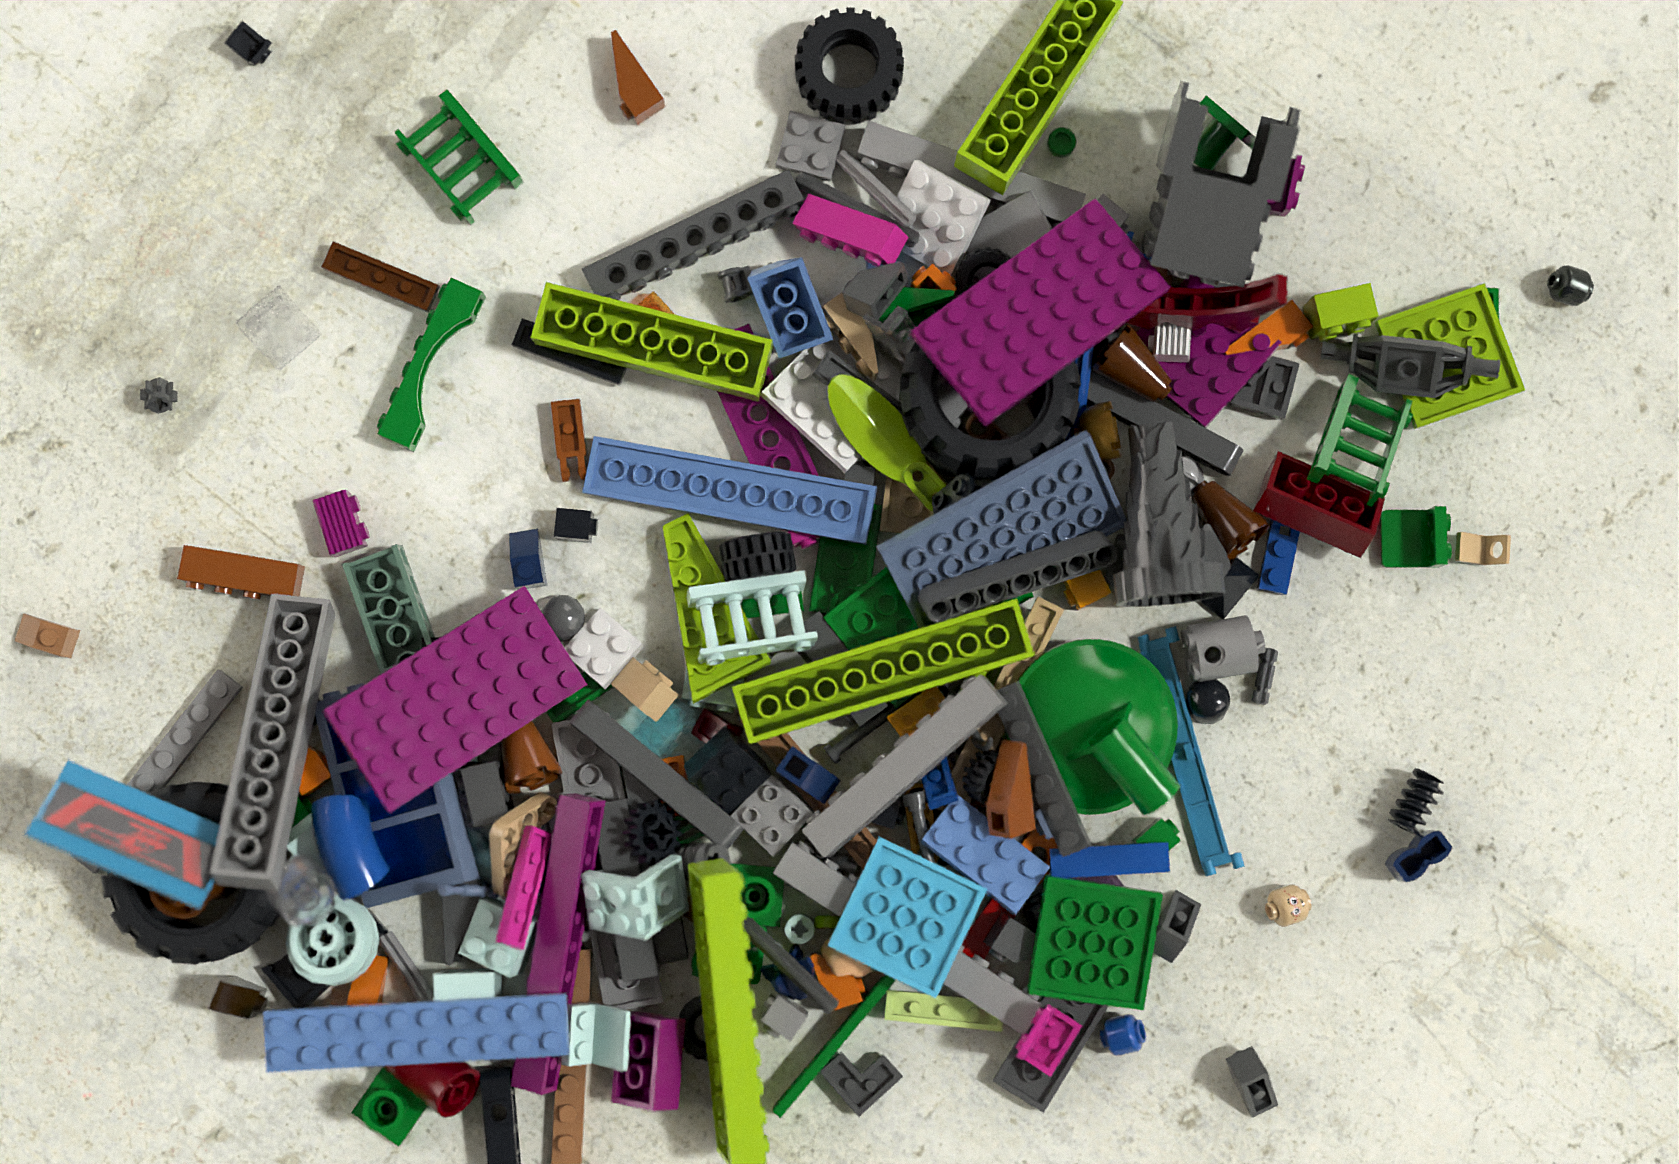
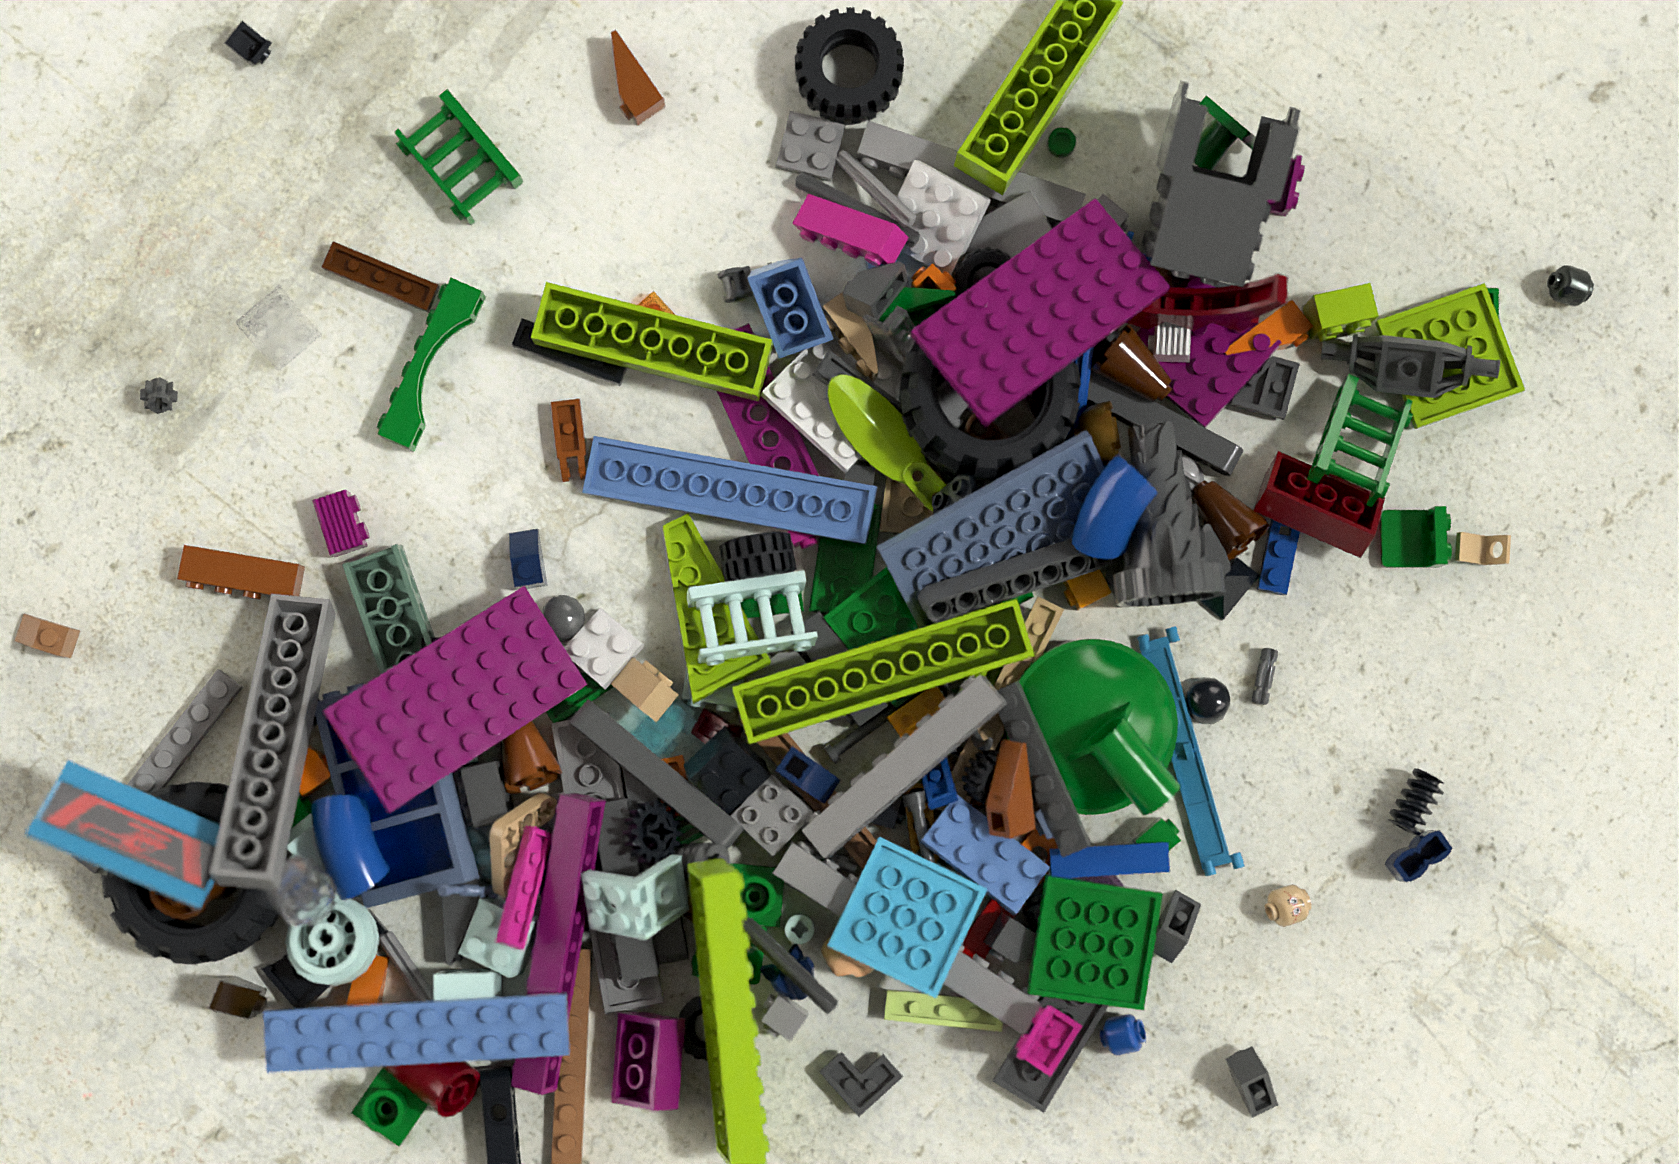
(575, 525): black brick -> none
(598, 1036): light aqua bracket -> none
(779, 186): dark grey brick -> none
(826, 922): lime tile -> none
(832, 1045): green tile -> none
(845, 988): orange slope -> none
(1112, 510): none -> blue brick
(1232, 648): light grey cylinder -> none

